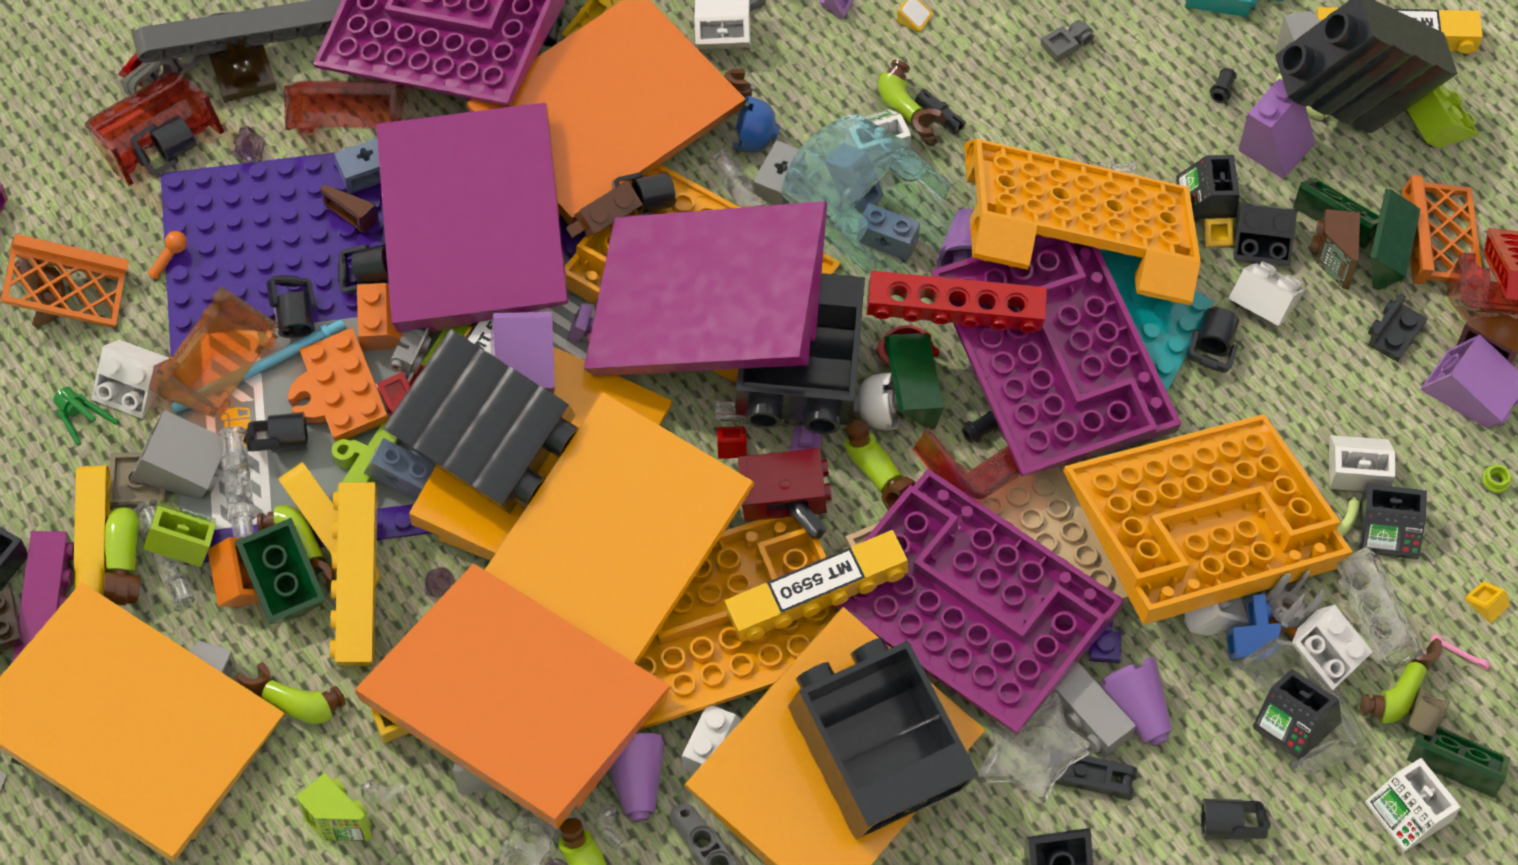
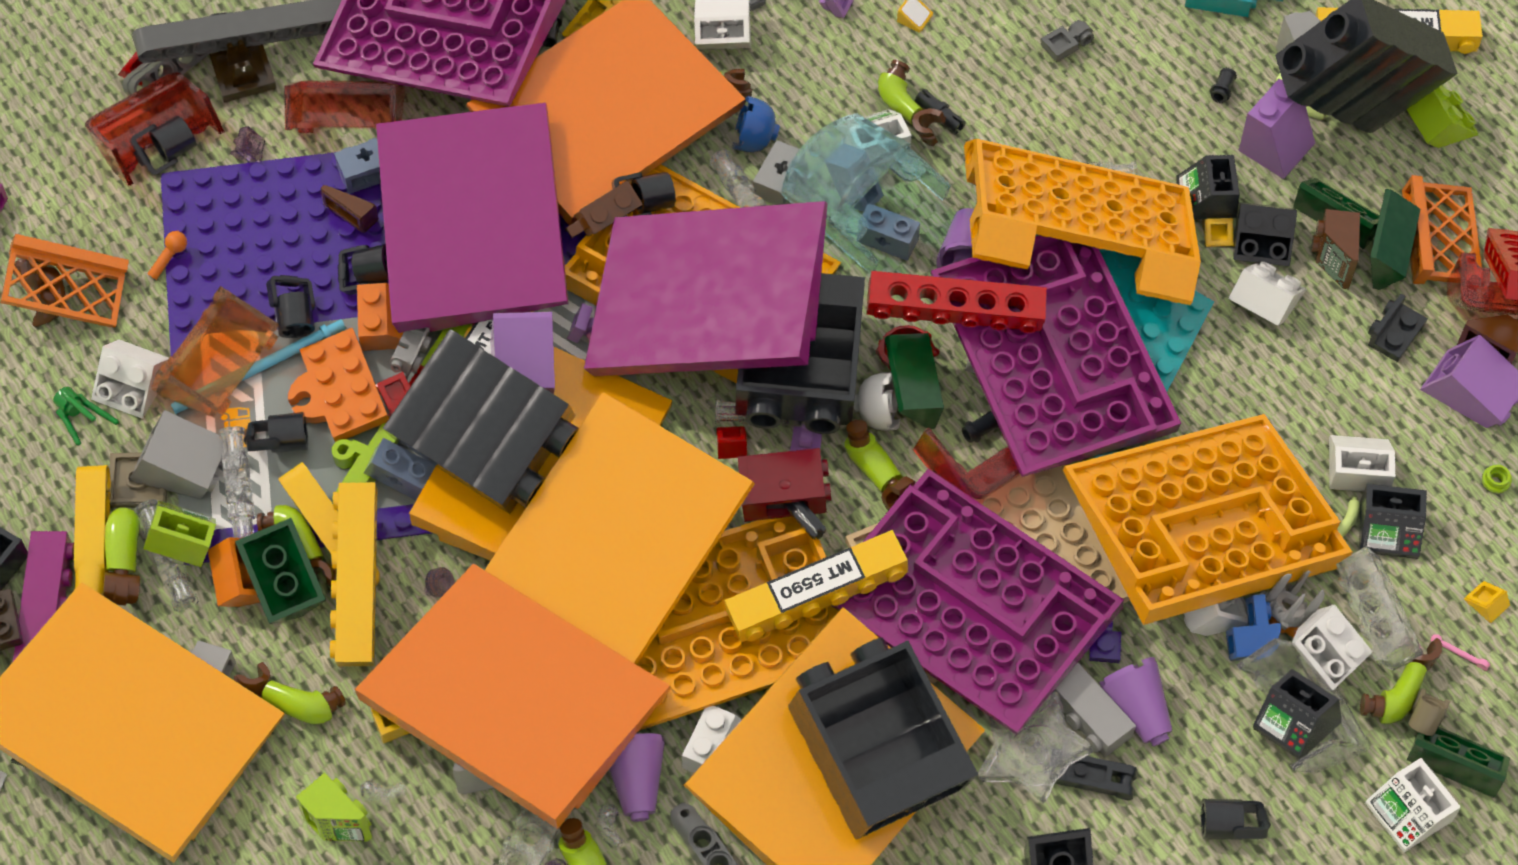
(1216, 338): black piece -> none

